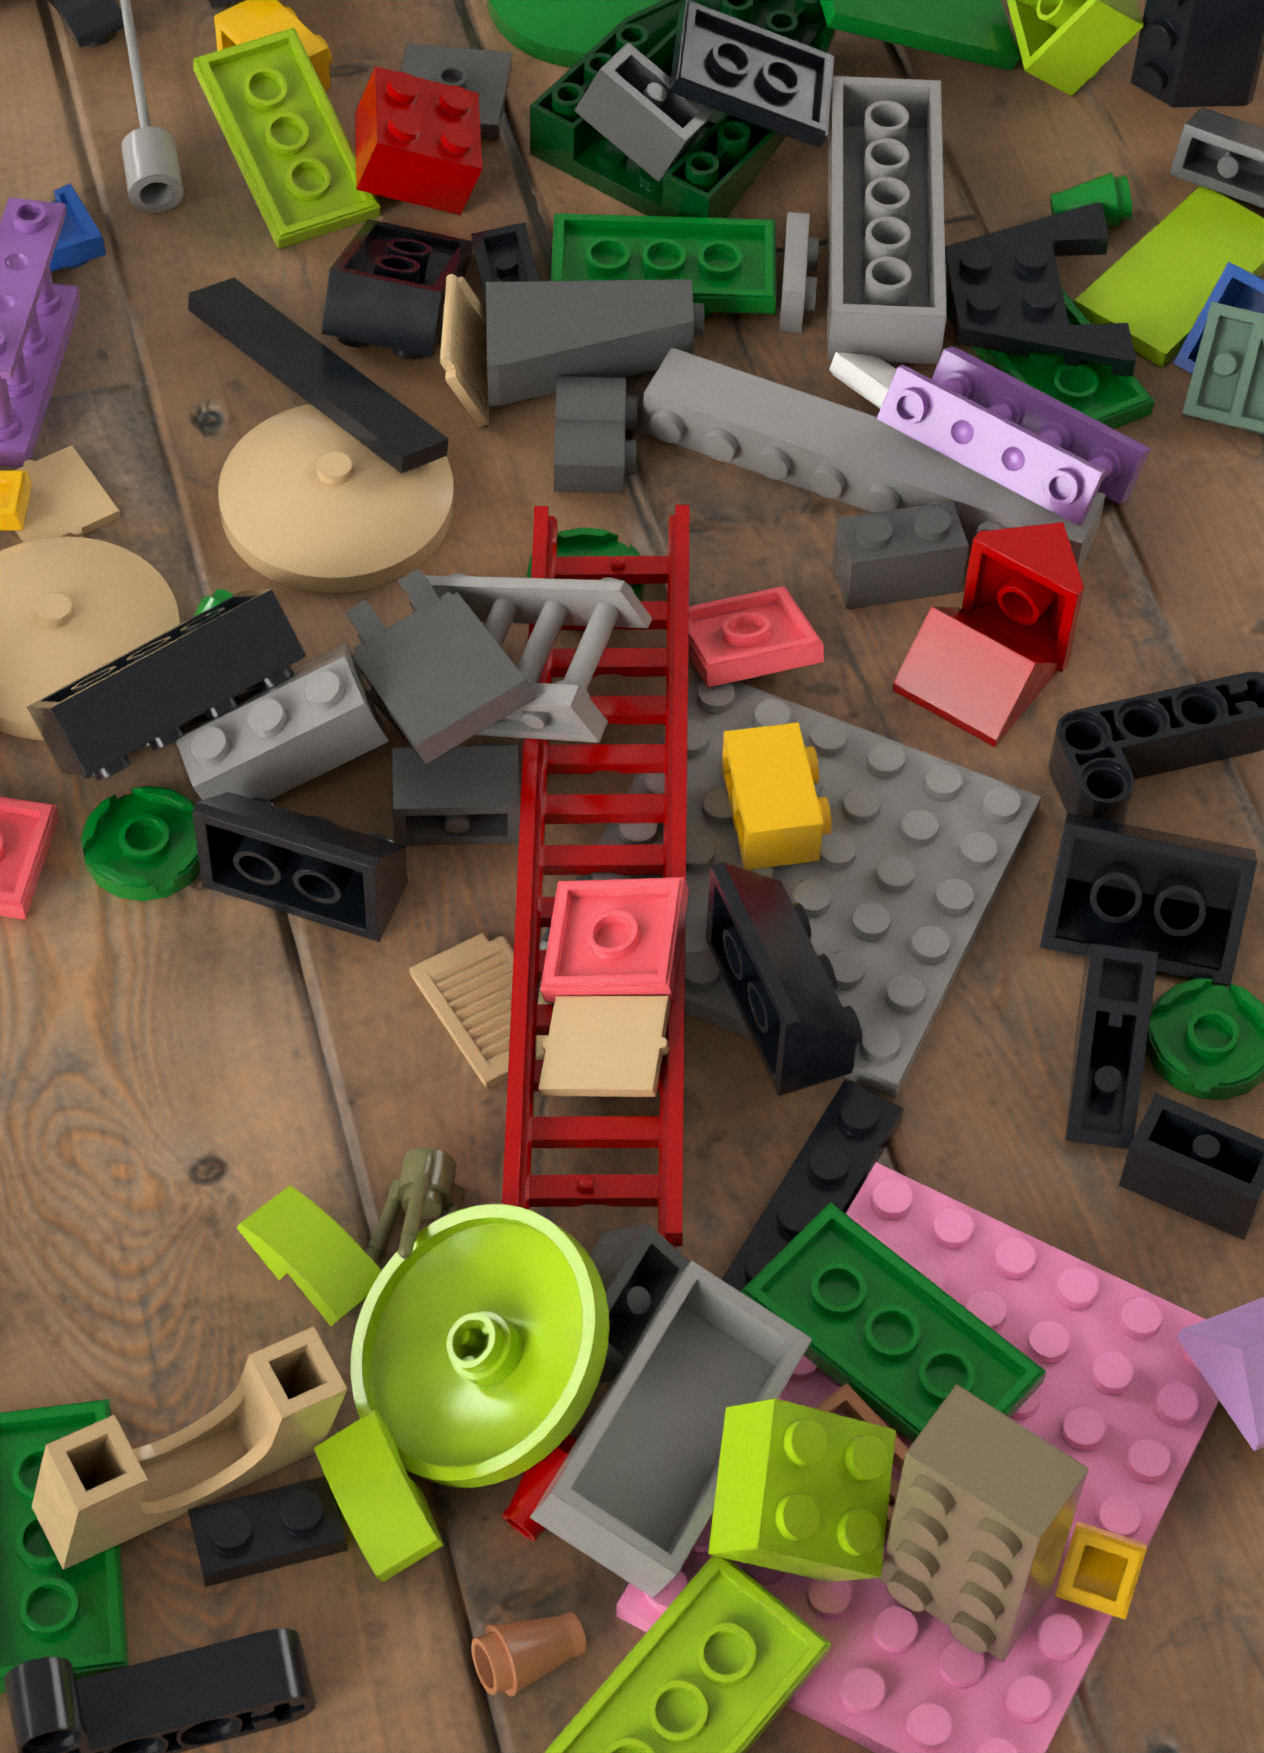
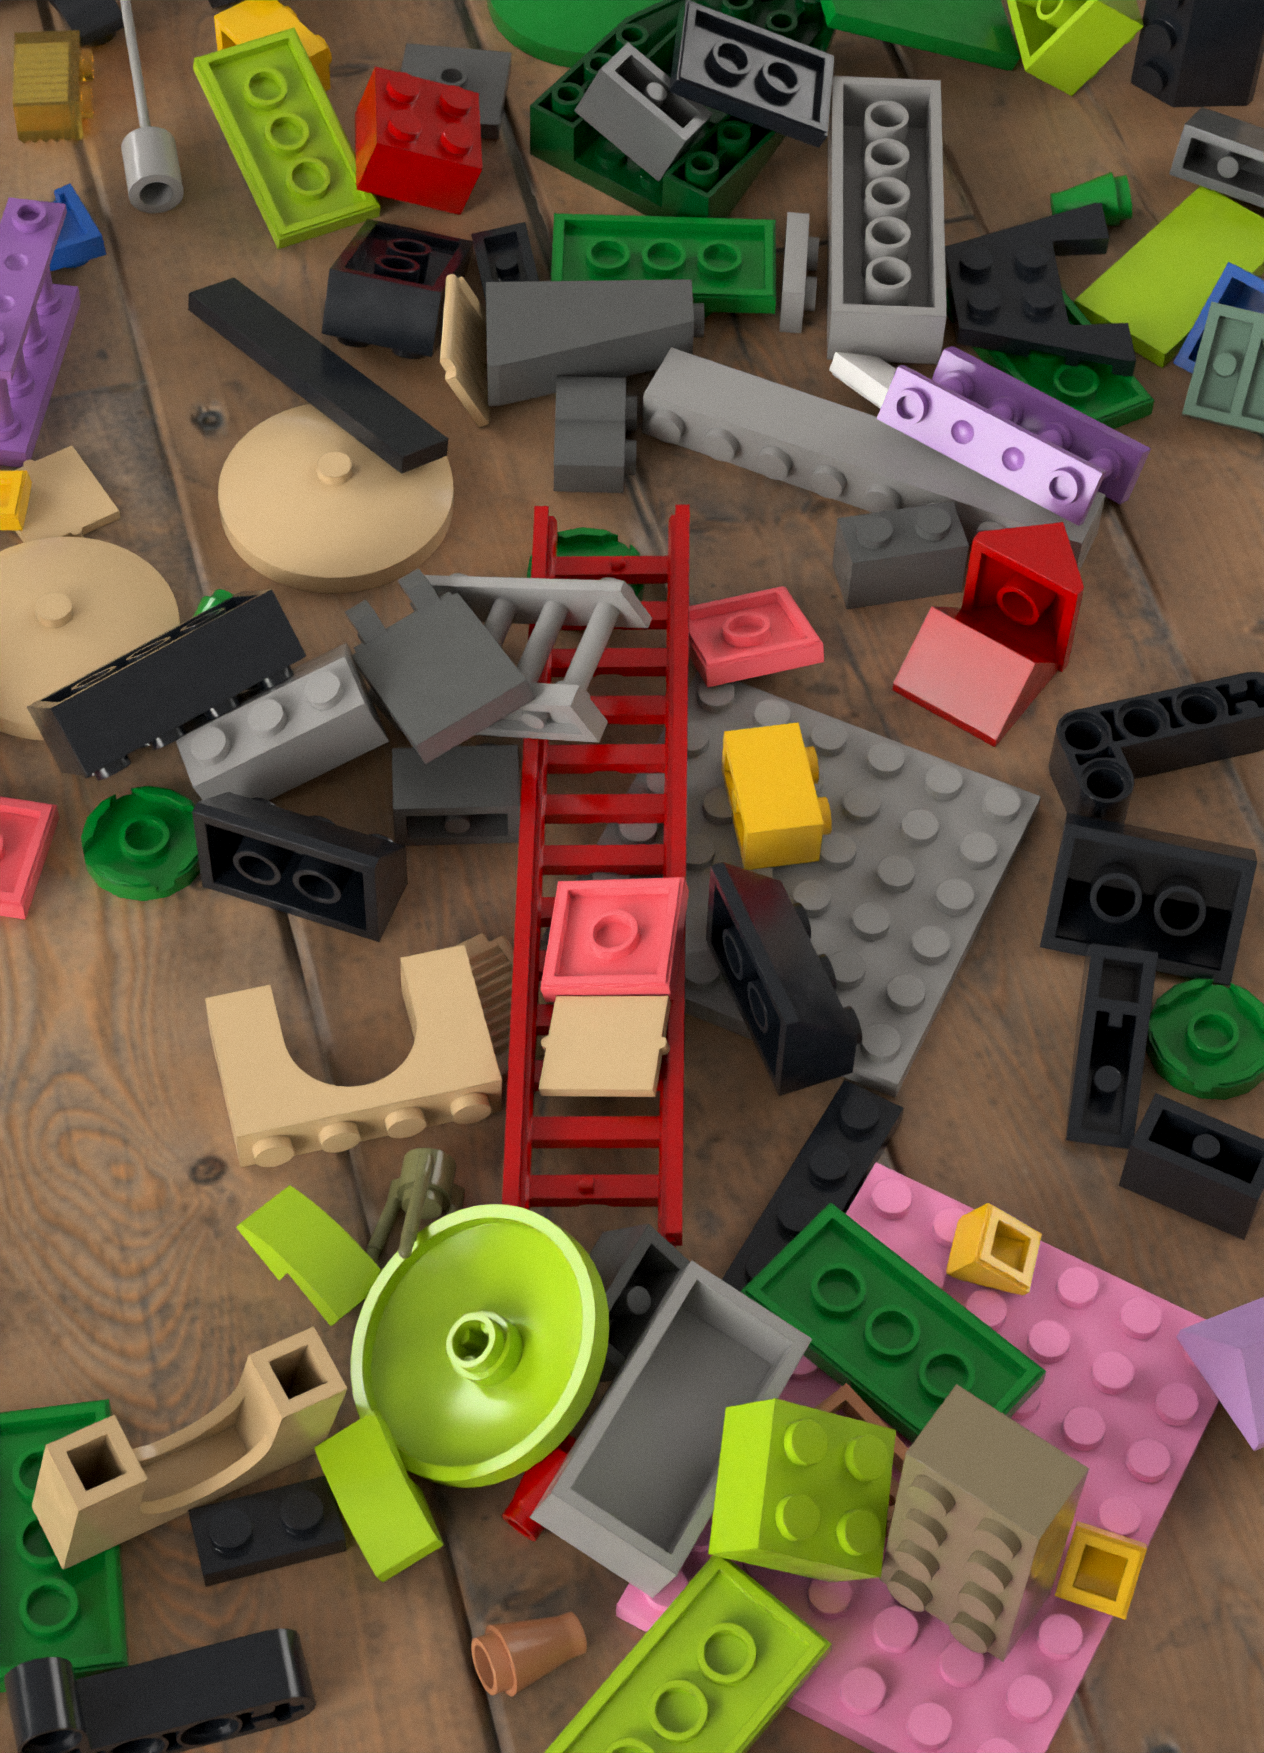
(50, 85): none -> clear yellow brick
(287, 1113): none -> tan arch
(994, 1250): none -> yellow slope

